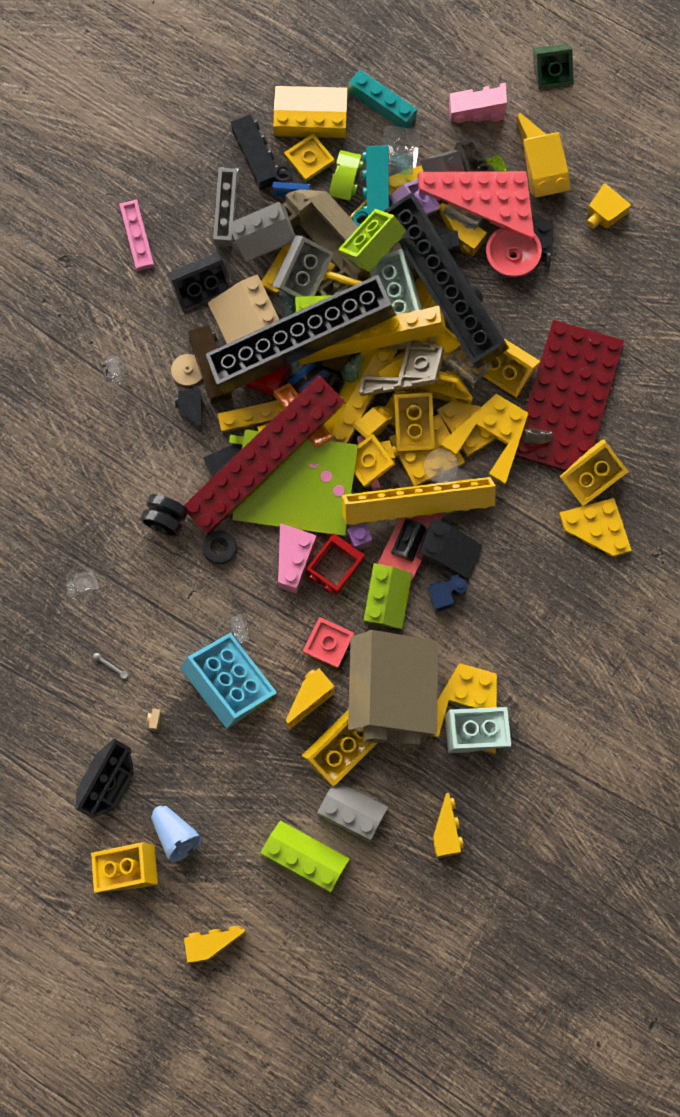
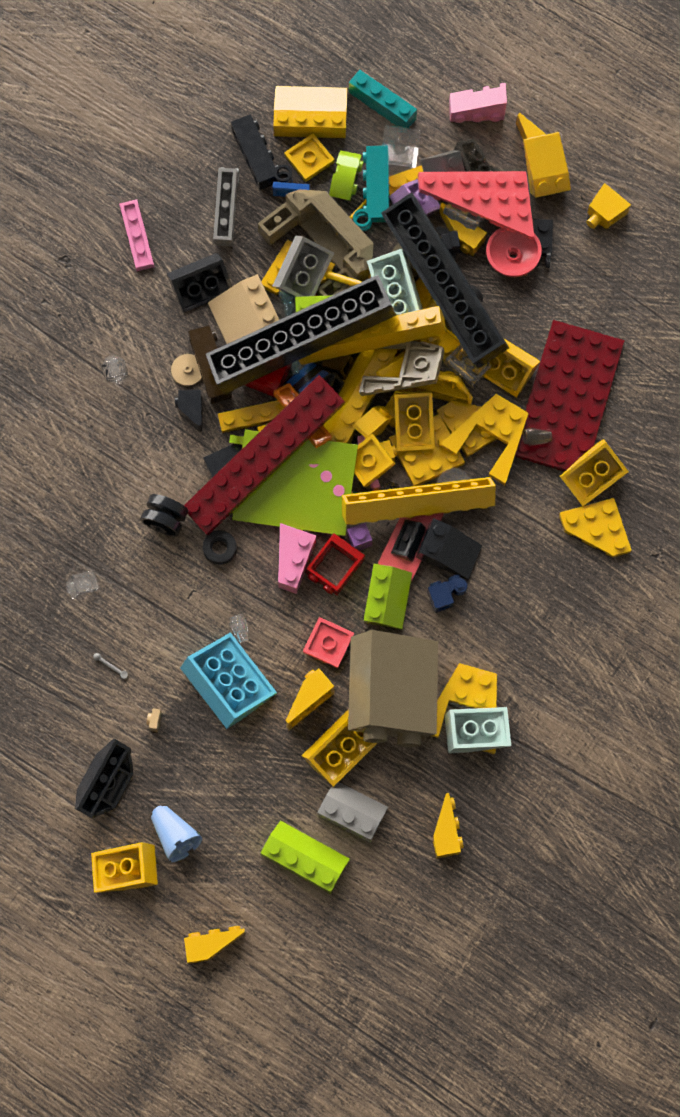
(262, 231): light grey slope -> none
(352, 369): clear light blue cone -> none
(372, 240): lime slope -> none
(403, 163): clear light blue bracket -> none
(440, 466): clear piece -> none
(497, 163): clear neon green tile -> none
(553, 65): dark green slope -> none

